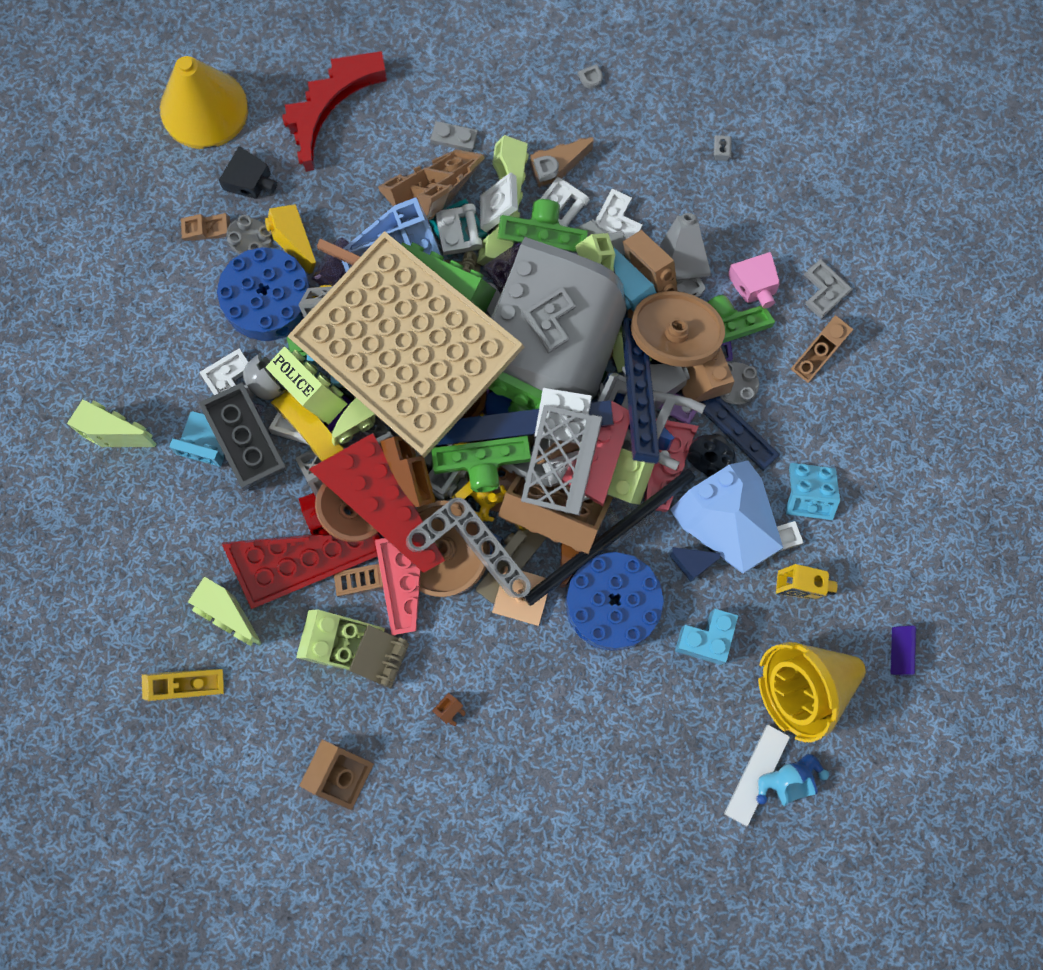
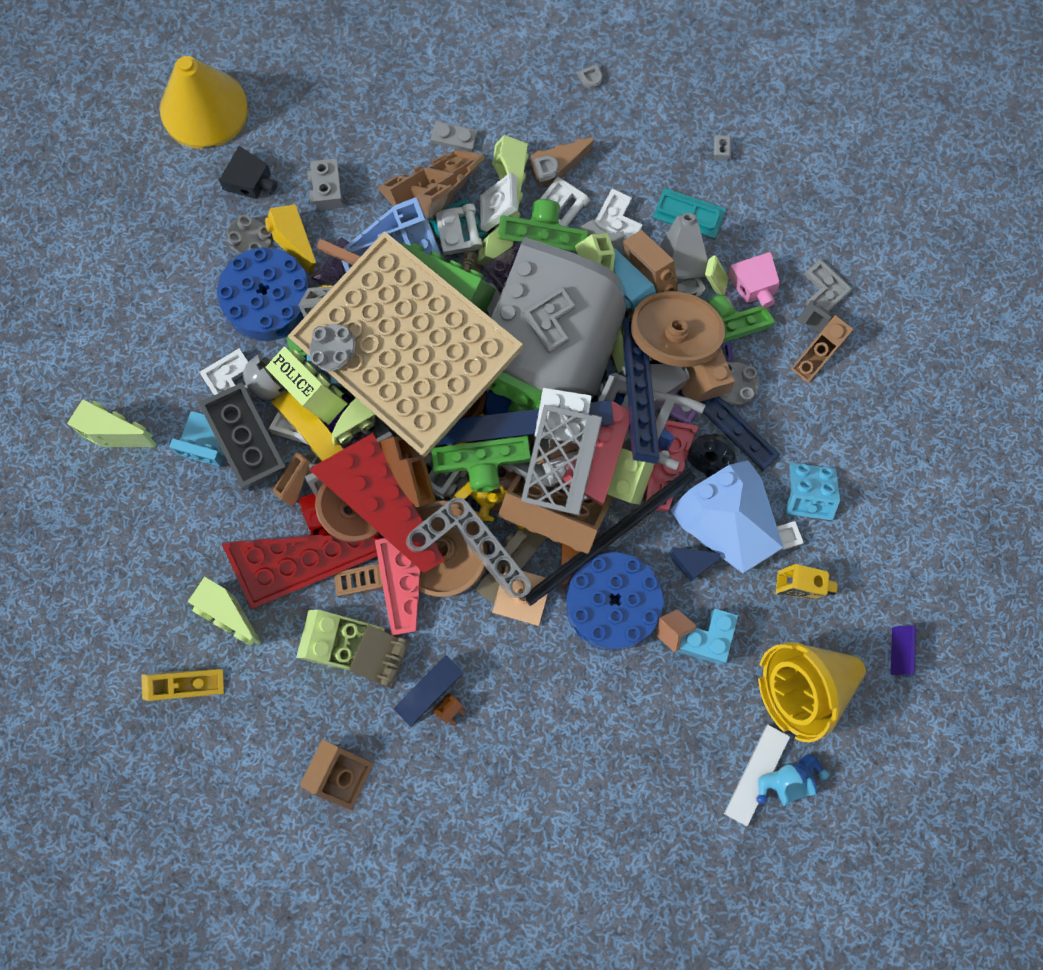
(202, 228): medium nougat slope -> none
(291, 481): none -> medium nougat slope
(326, 184): none -> light grey brick
(332, 347): none -> light grey dish
(345, 78): red arch -> none
(428, 690): none -> dark blue slope
(672, 629): none -> nougat panel
(676, 204): none -> teal piece
(716, 275): none -> yellowish green tile
(815, 316): none -> dark grey panel

